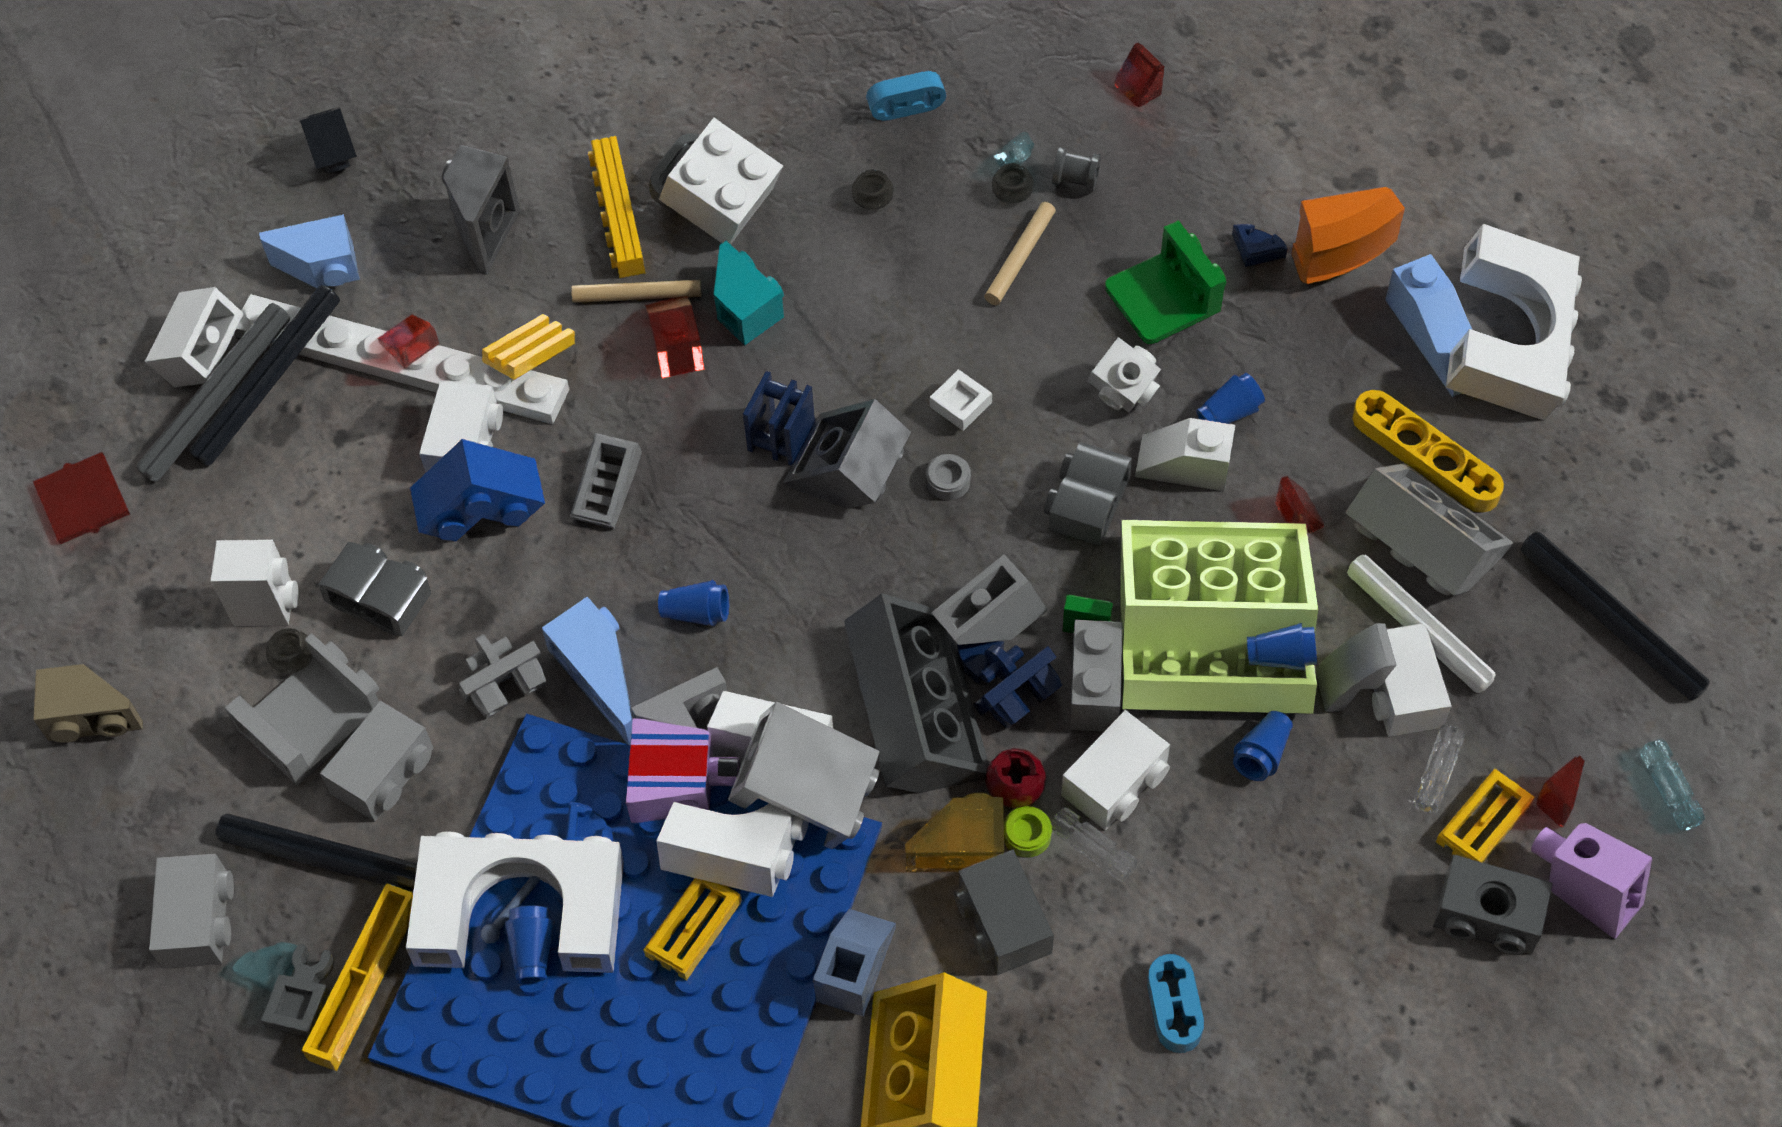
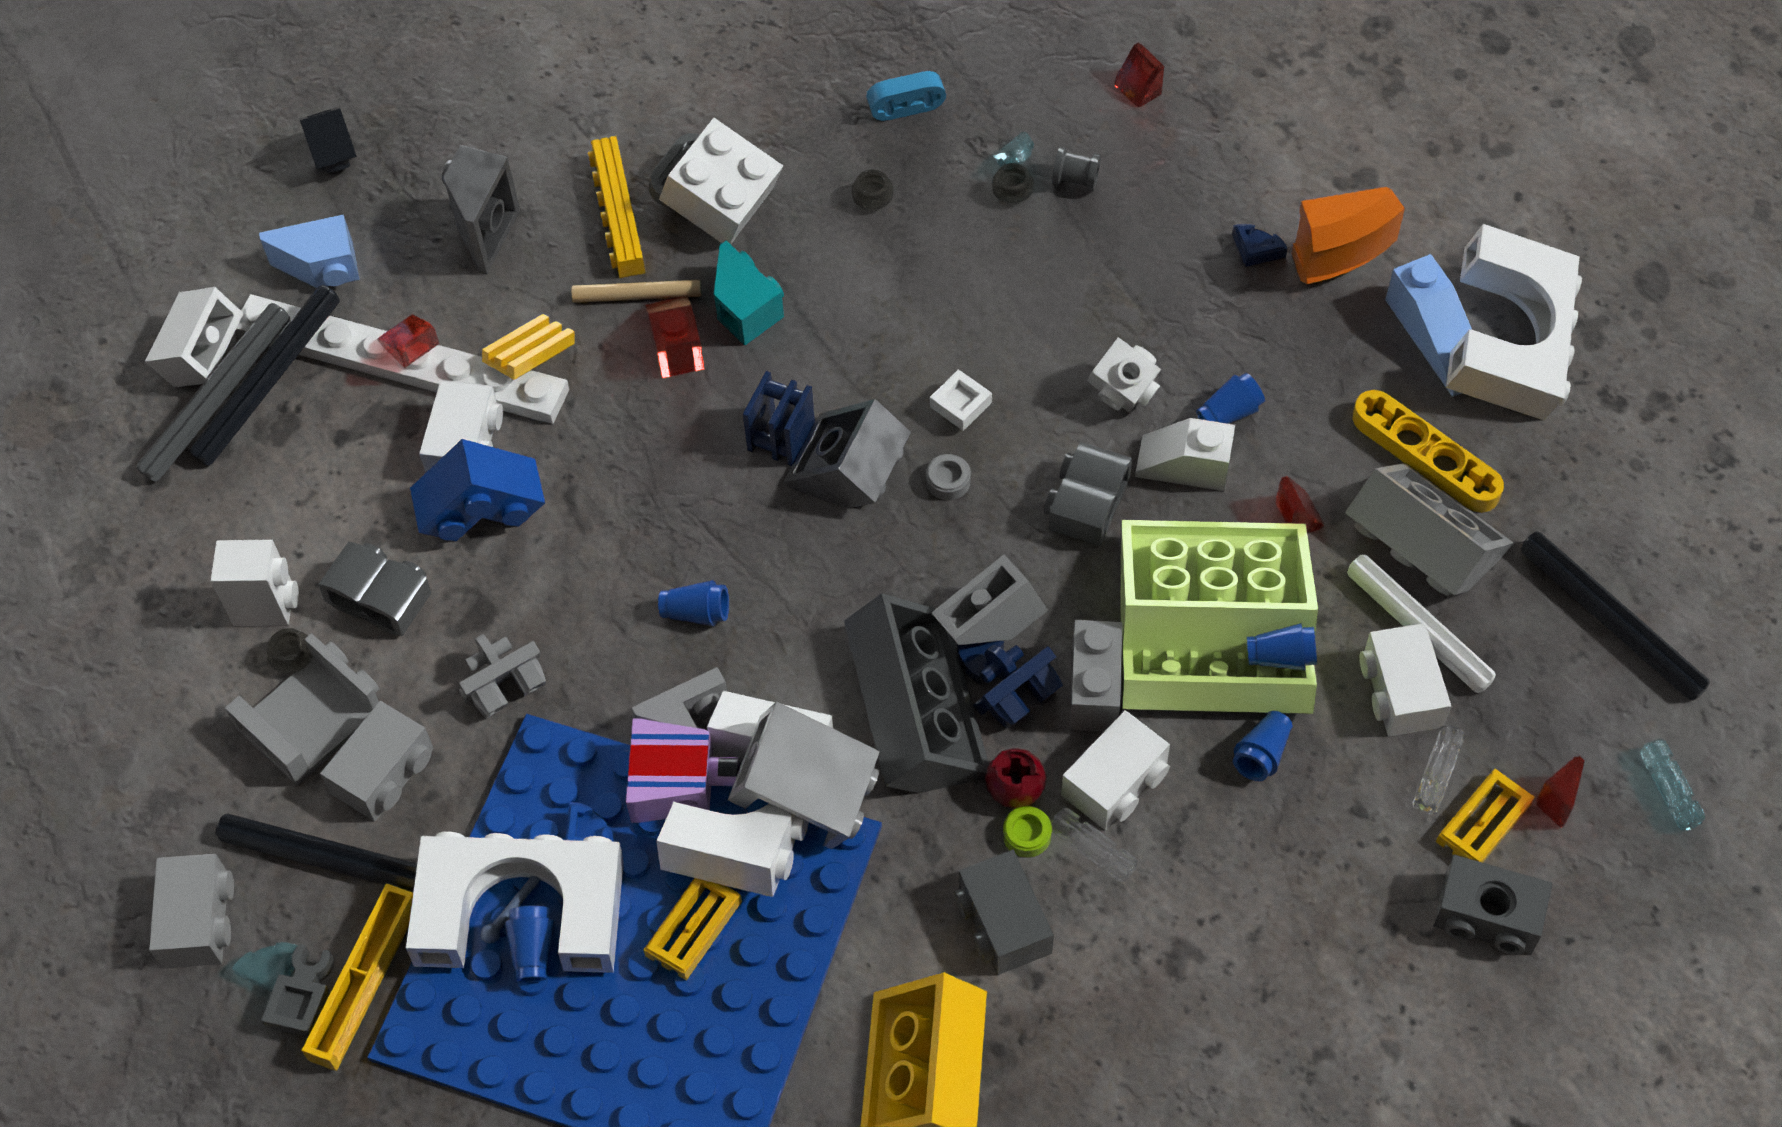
(79, 703): dark tan slope -> none
(81, 498): clear red piece -> none
(589, 651): light blue slope -> none
(615, 448): light grey slope -> none
(852, 961): sand blue slope -> none
(958, 835): clear yellow slope -> none
(1020, 253): tan bar -> none
(1085, 609): green tile -> none
(1164, 1005): dark azure beam -> none
(1170, 288): green bracket -> none
(1355, 665): light grey slope -> none
(1596, 875): lavender torso -> none

